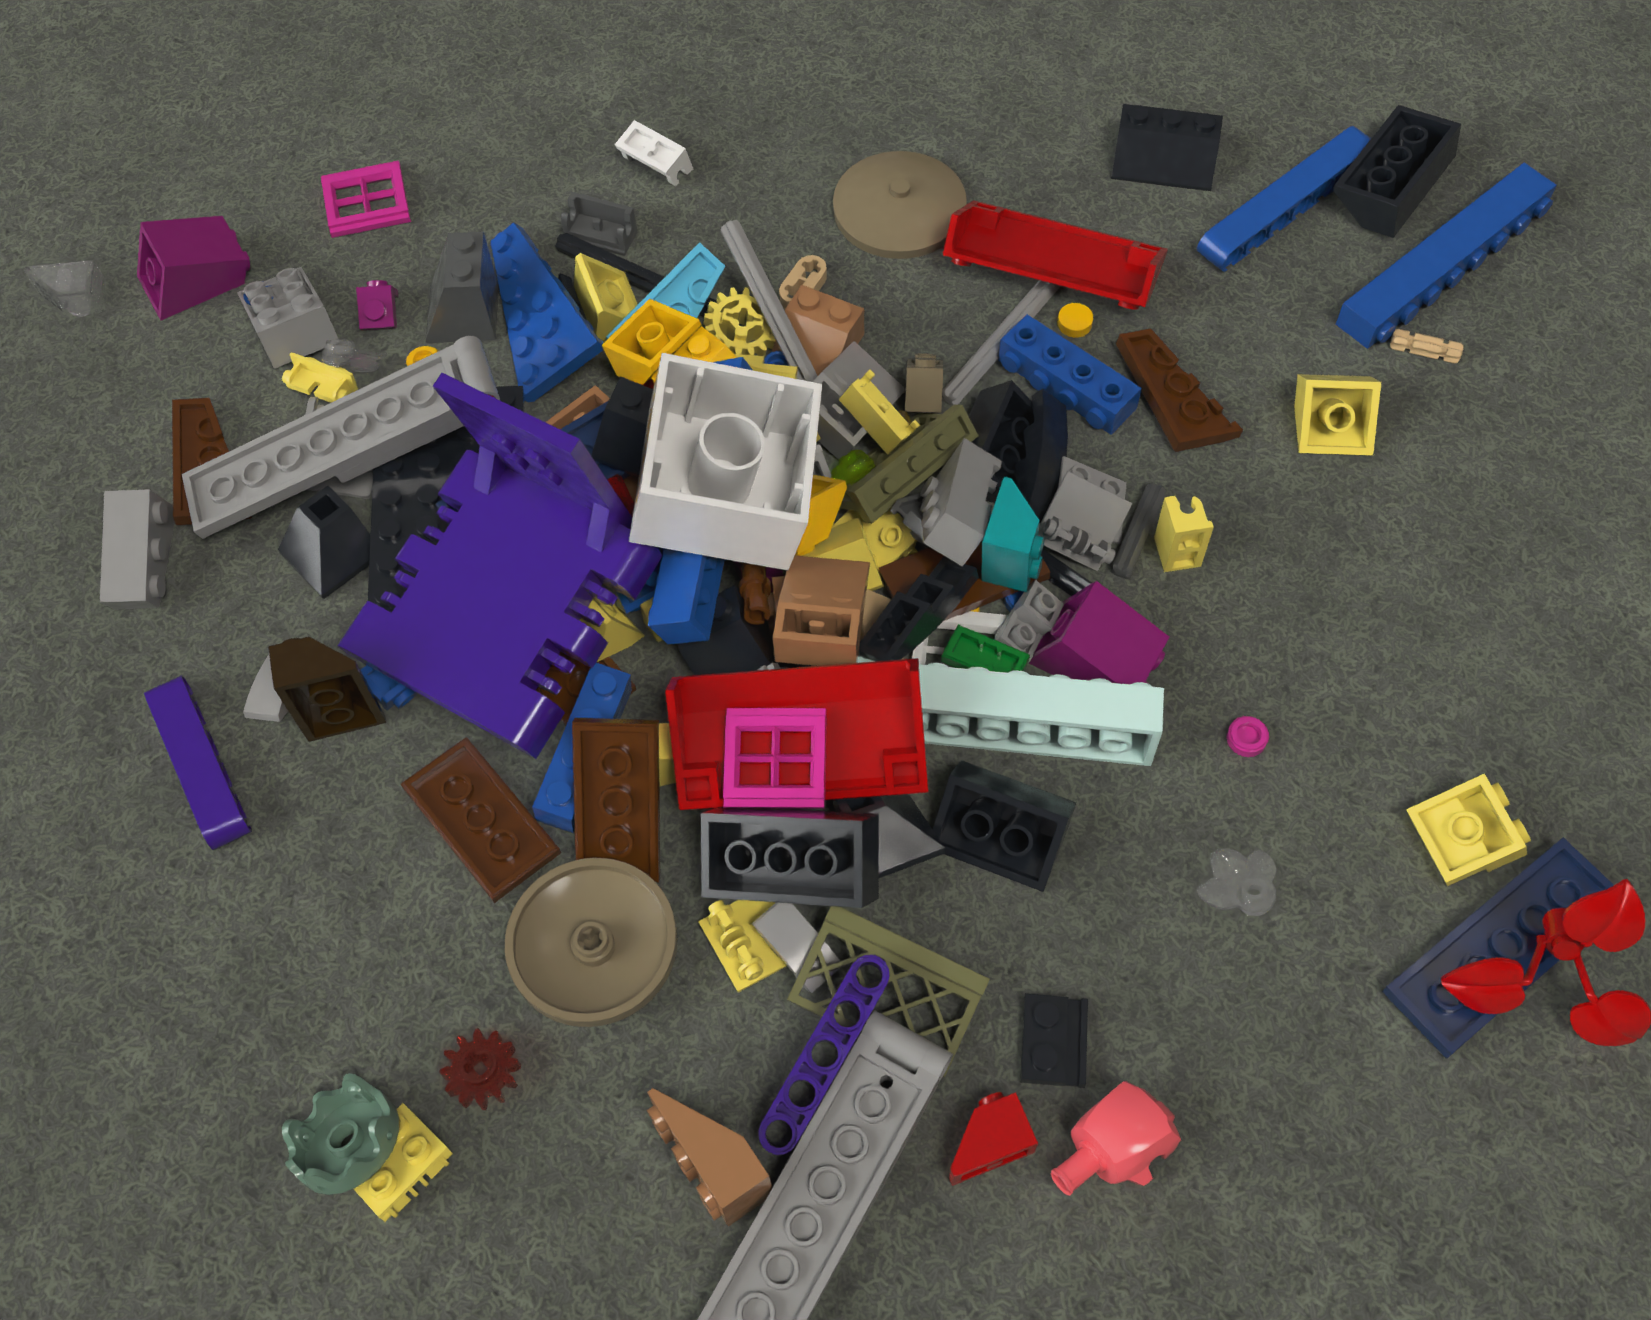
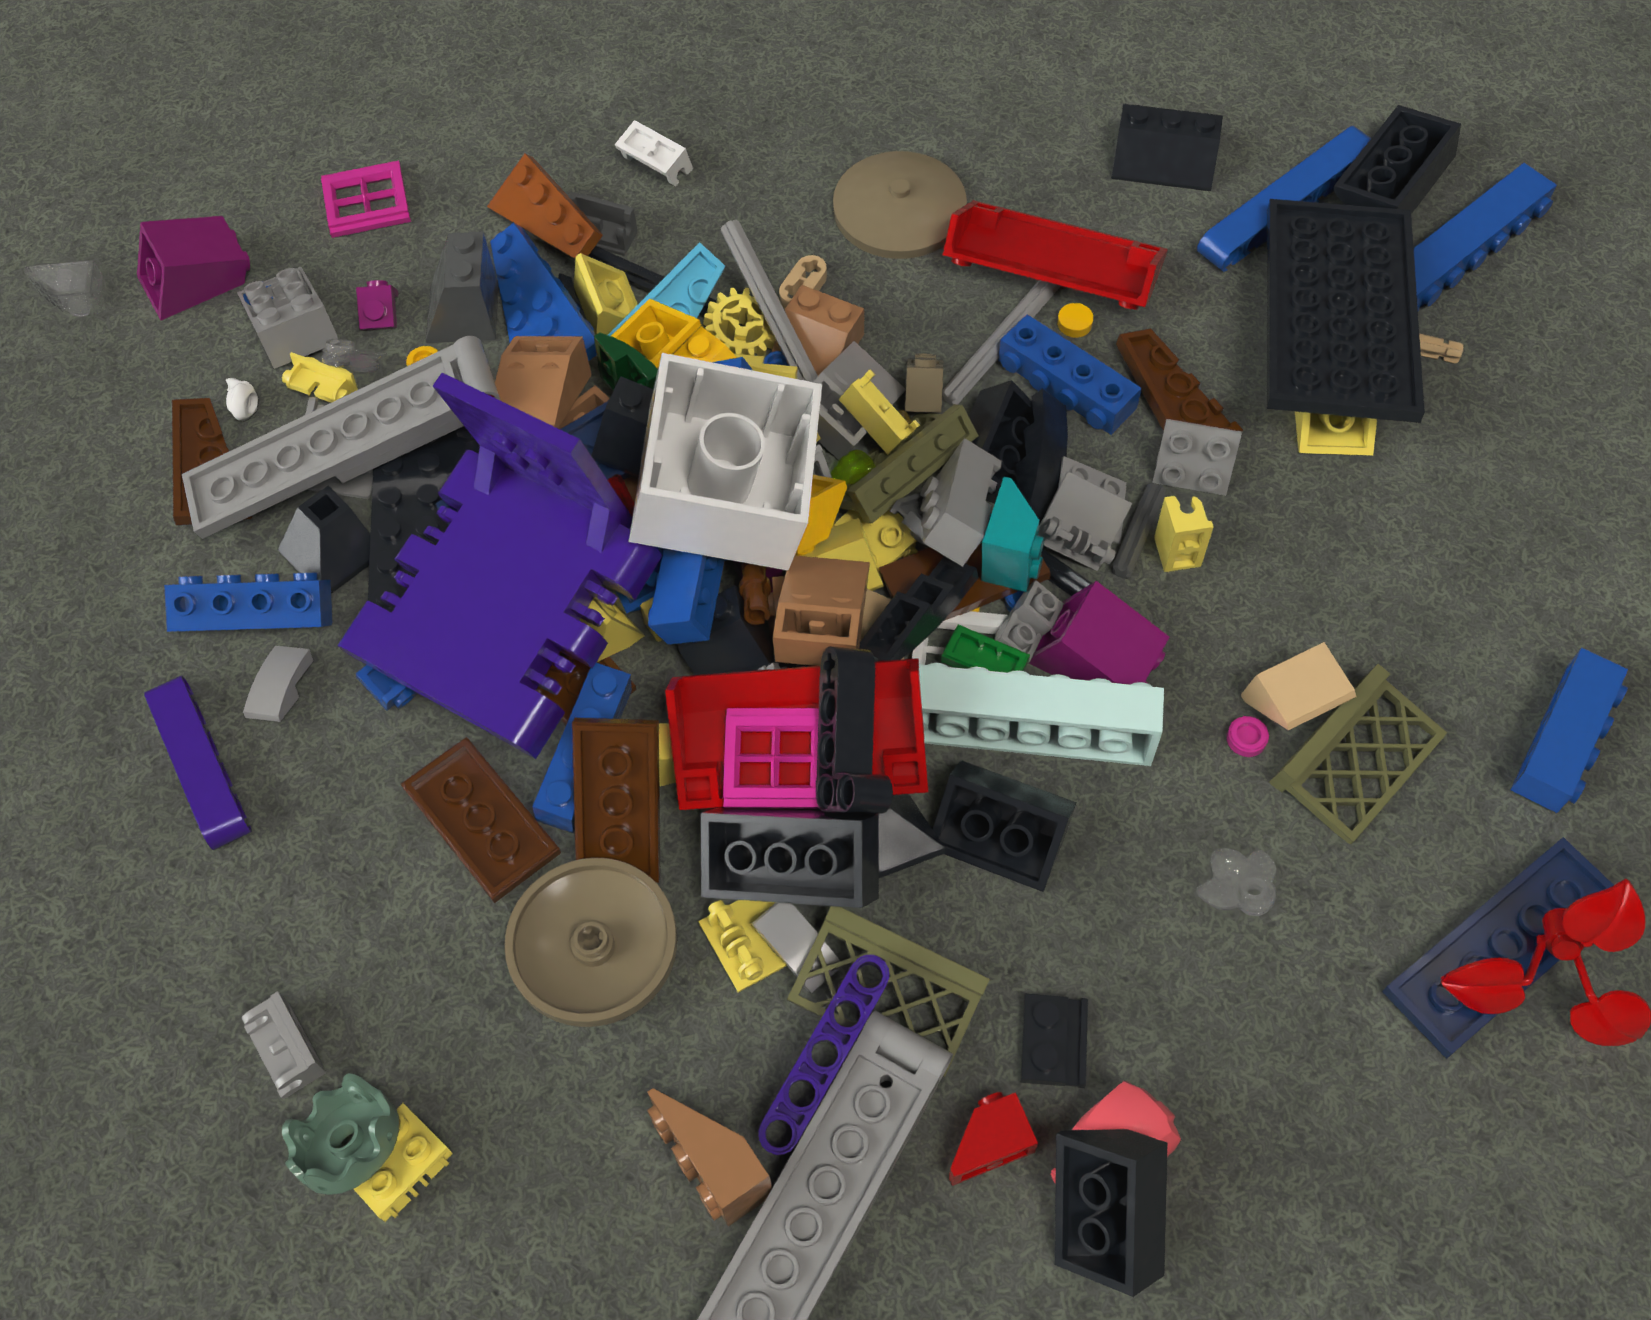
(135, 548): light grey wedge -> none
(241, 399): none -> white animal
(248, 604): none -> blue brick
(282, 1045): none -> light grey hinge
(322, 689): dark brown slope -> none
(467, 1081): clear red gear -> none
(543, 375): none -> medium nougat slope
(544, 209): none -> dark orange wing
(622, 360): none -> dark green slope
(846, 735): none -> black beam
(1111, 1207): none -> black slope
(1196, 457): none -> light grey hinge
(1300, 688): none -> tan slope
(1340, 725): none -> olive fence
(1342, 311): none -> black plate
(1469, 829): light yellow plate -> none
(1570, 731): none -> blue brick

